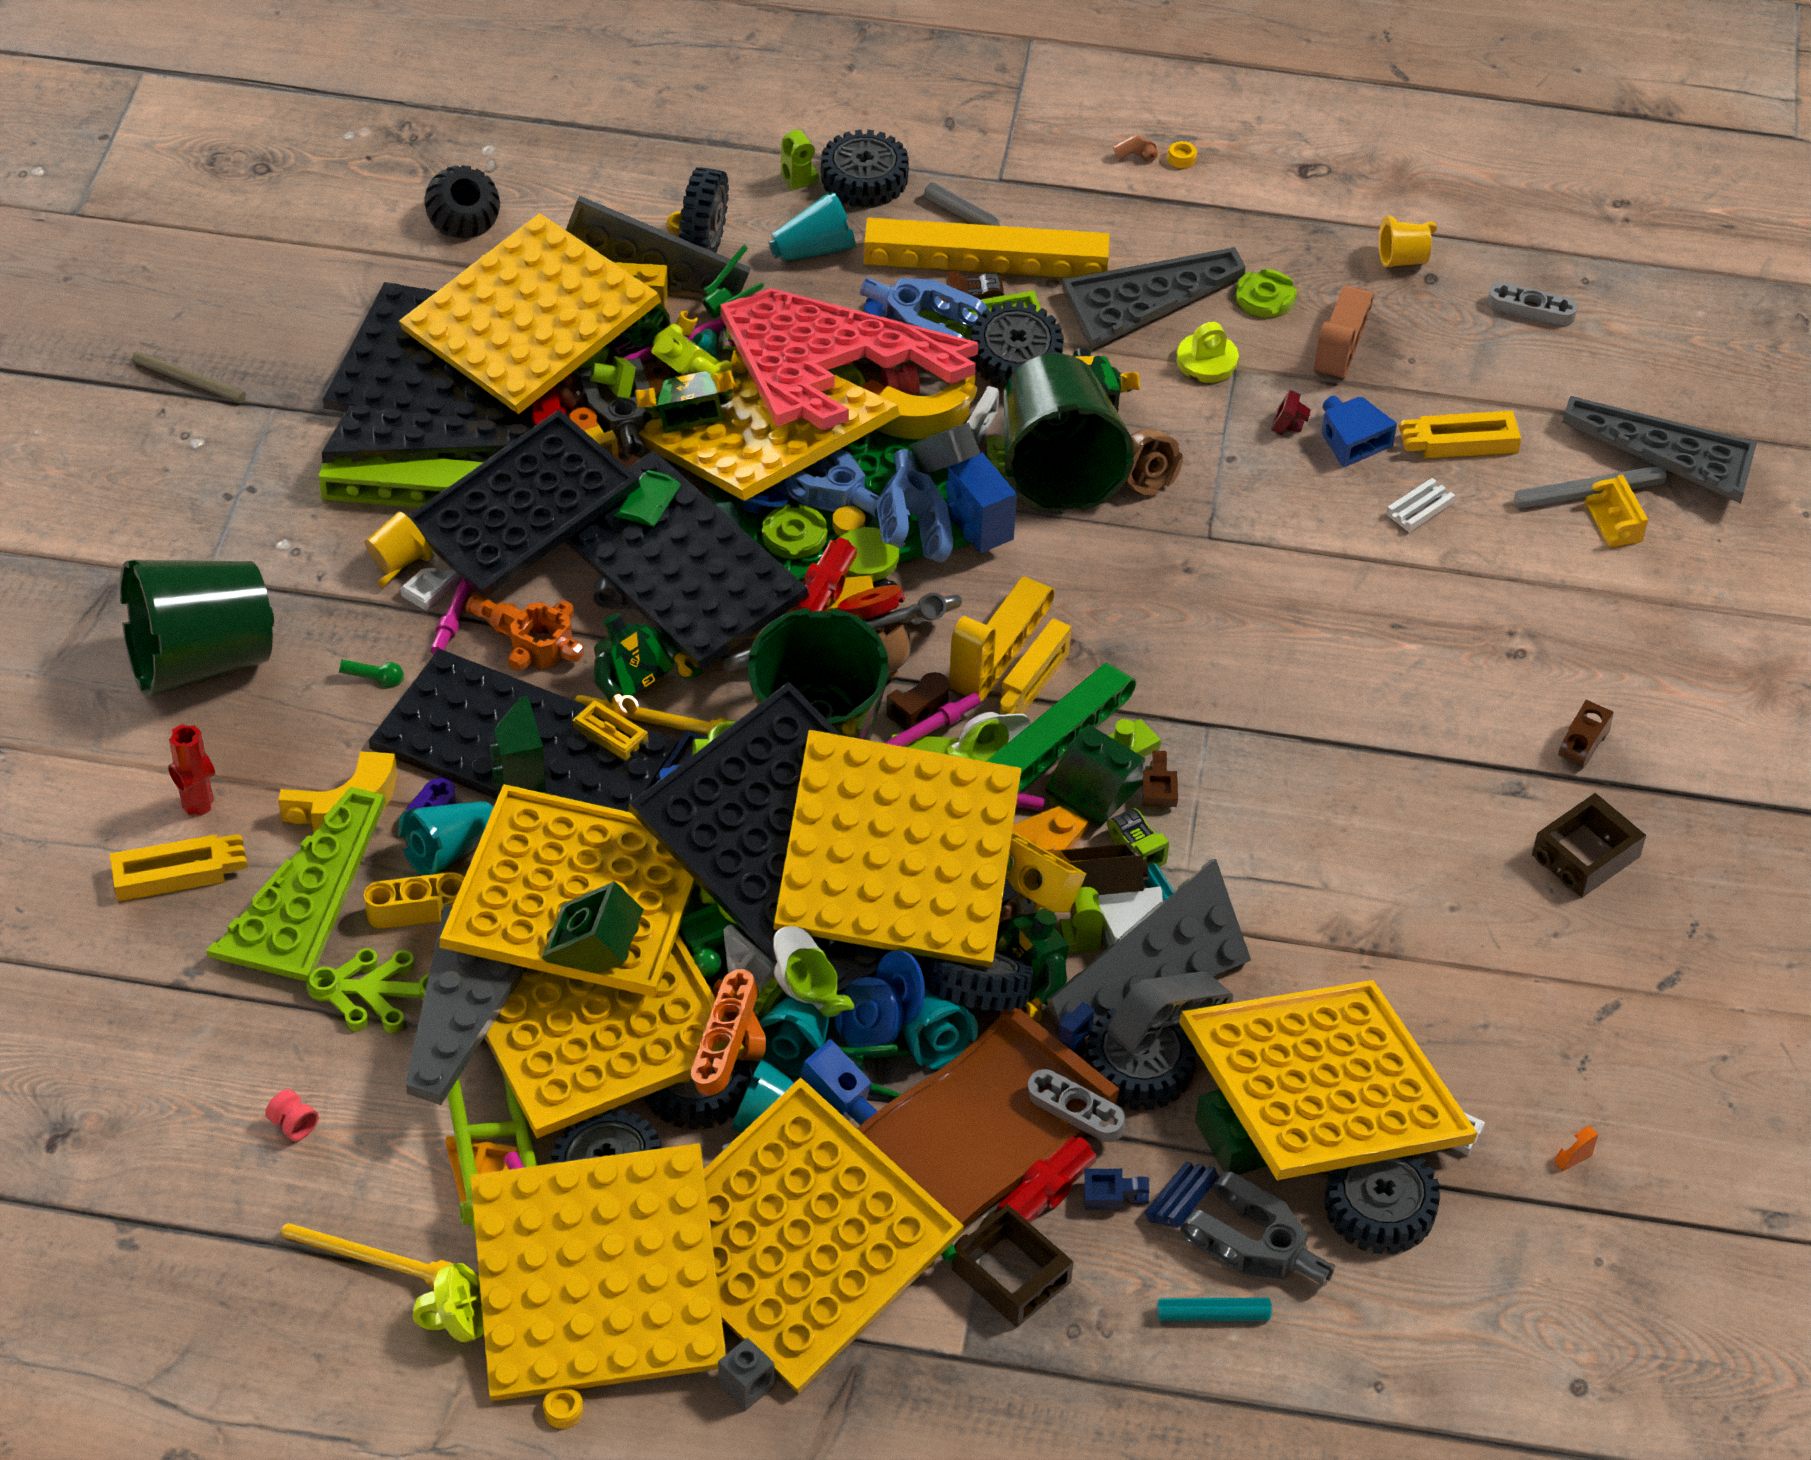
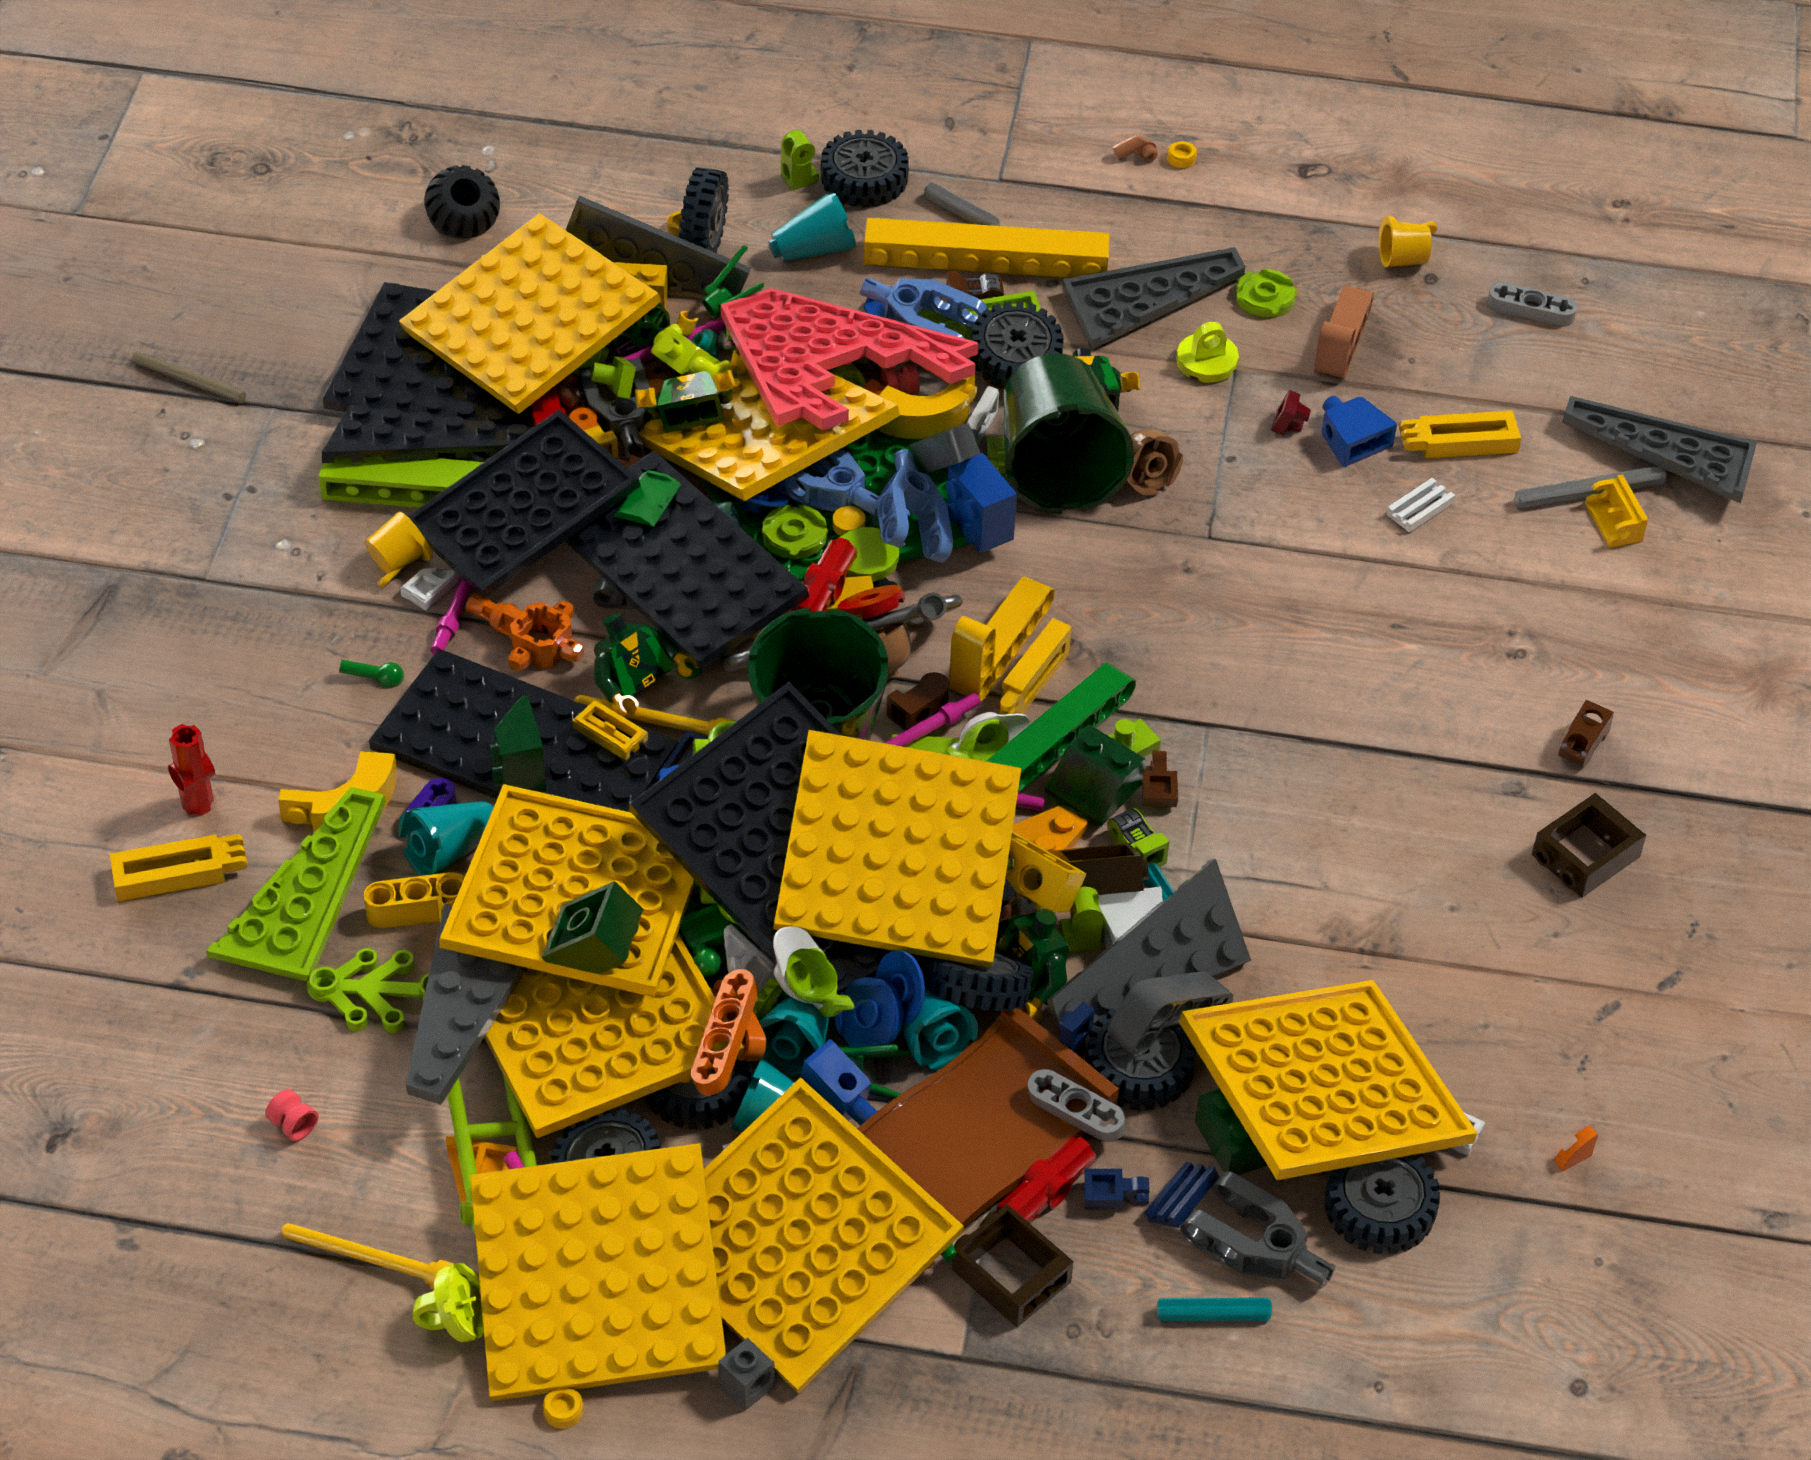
(193, 620): dark green cone -> none

